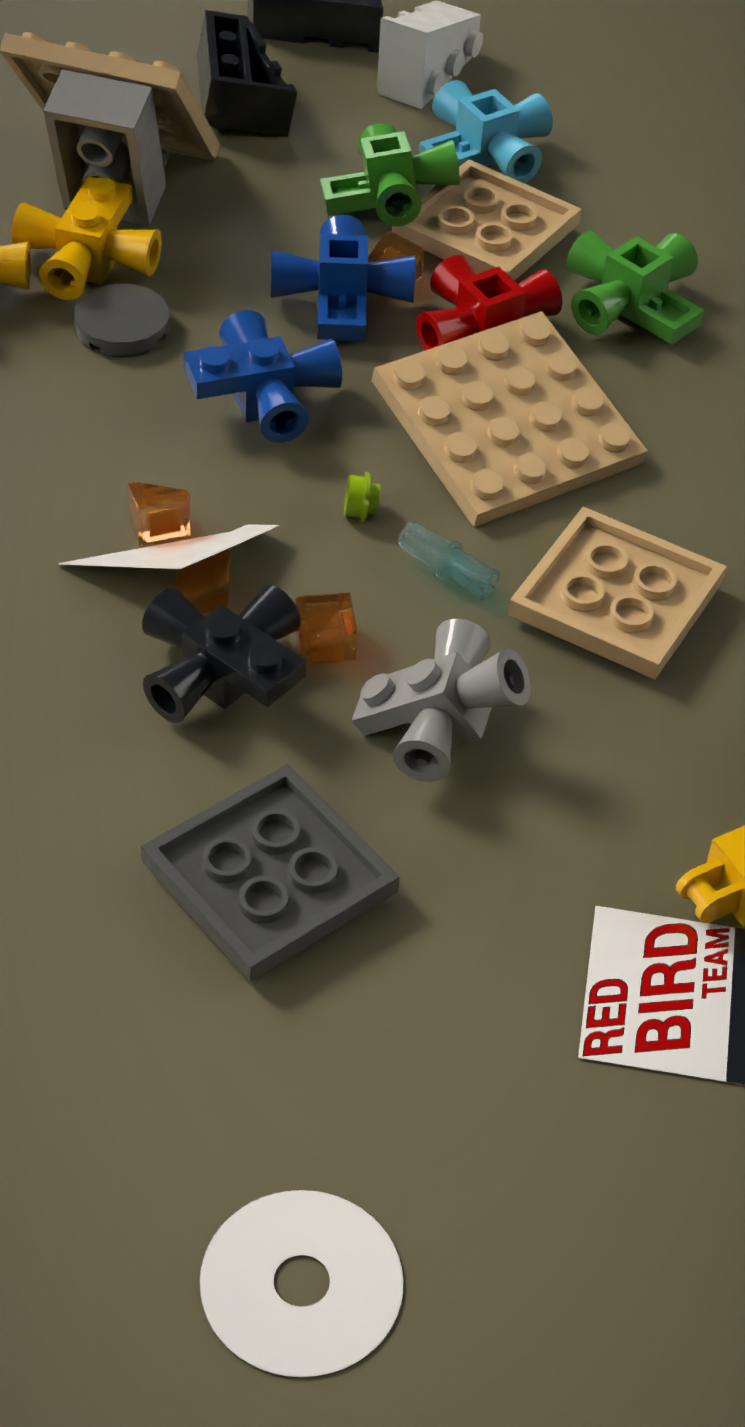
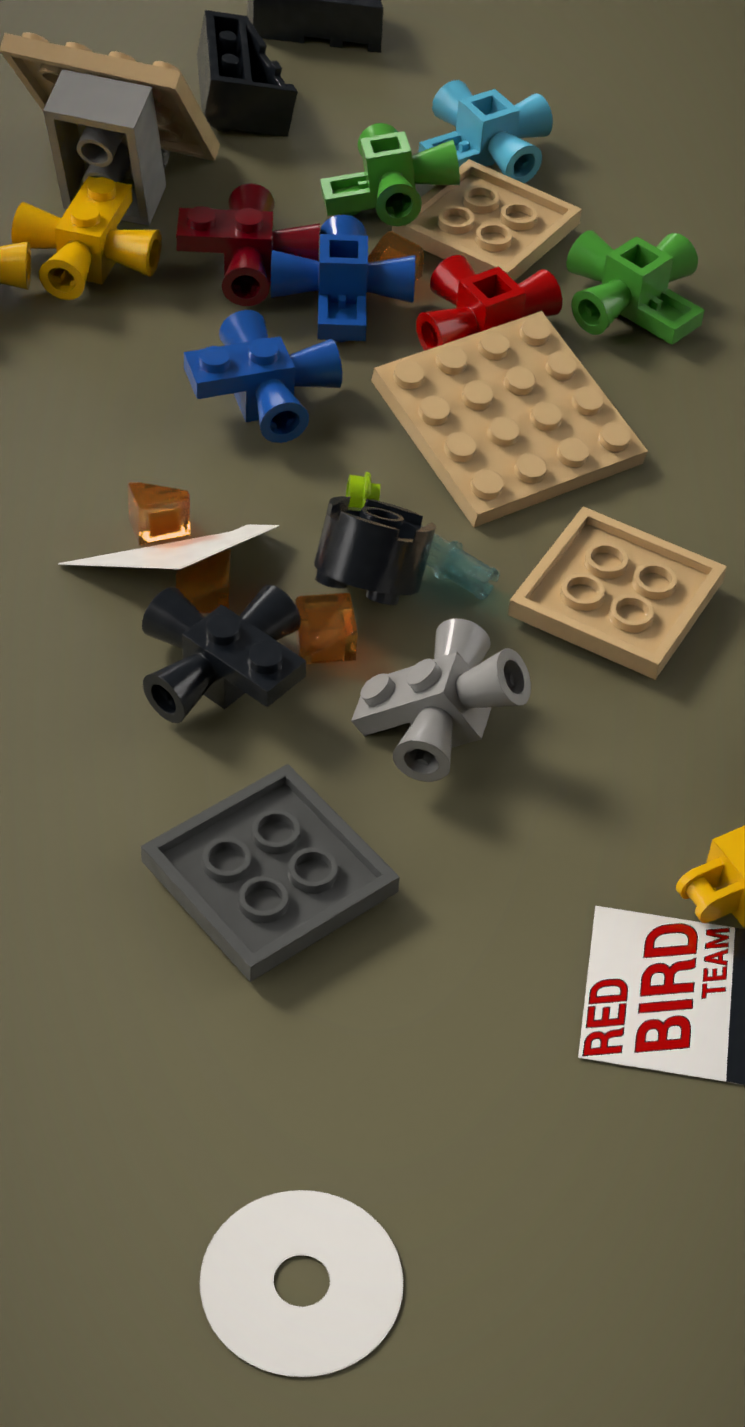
(122, 319): dark grey tile -> none
(245, 239): none -> dark red brick
(373, 549): none -> black brick
(425, 50): white wedge -> none

